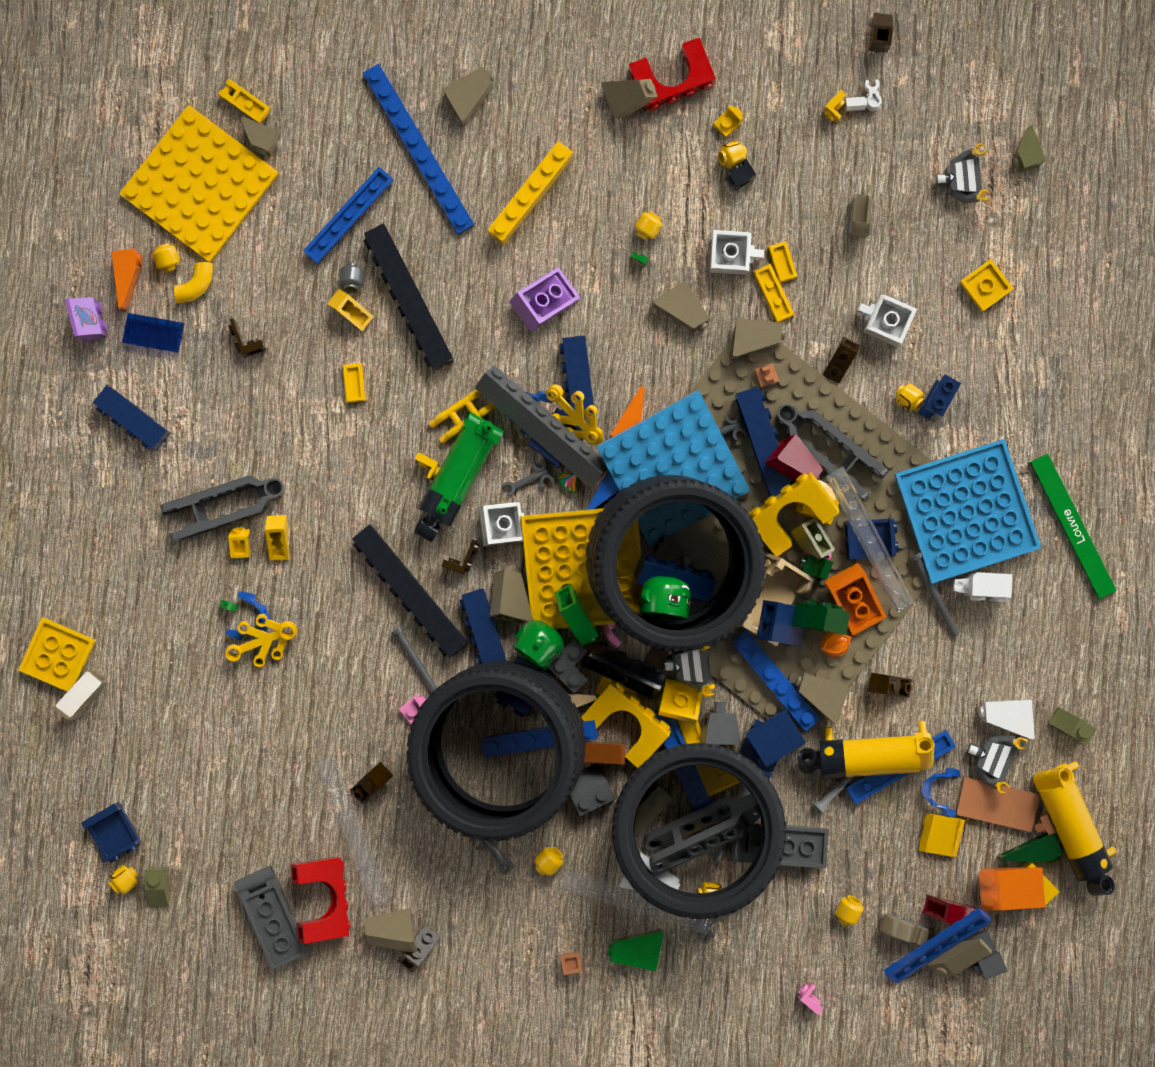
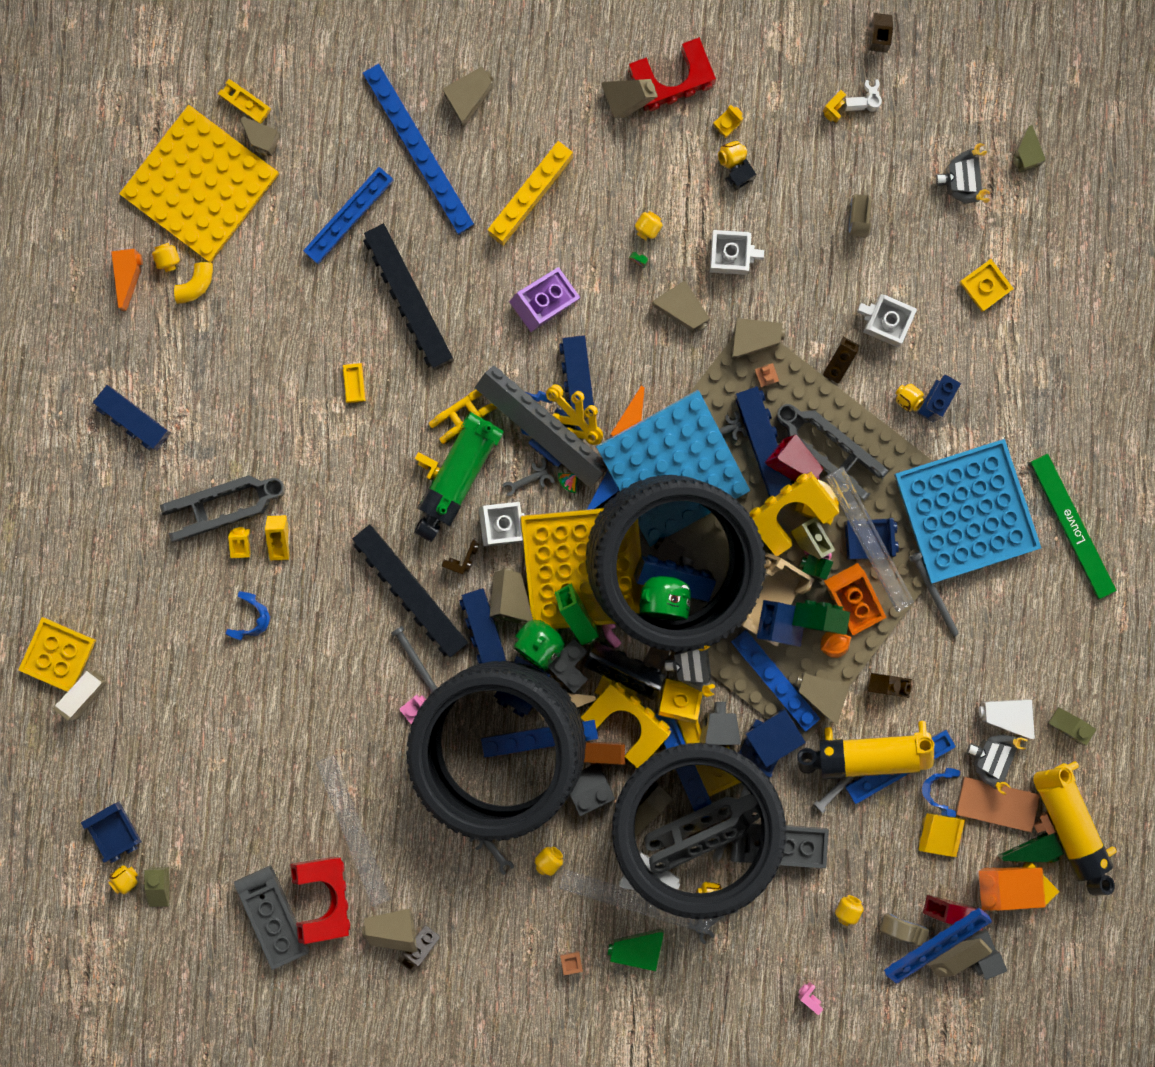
(86, 318): medium lavender slope -> none
(153, 332): clear blue piece -> none
(229, 606): green tile -> none
(253, 346): dark brown bracket -> none
(263, 638): yellow plant -> none
(350, 309): yellow arch -> none
(351, 278): dark grey head -> none
(371, 783): dark brown slope -> none
(773, 293): yellow tile -> none
(782, 262): yellow tile -> none
(985, 585): white hinge -> none

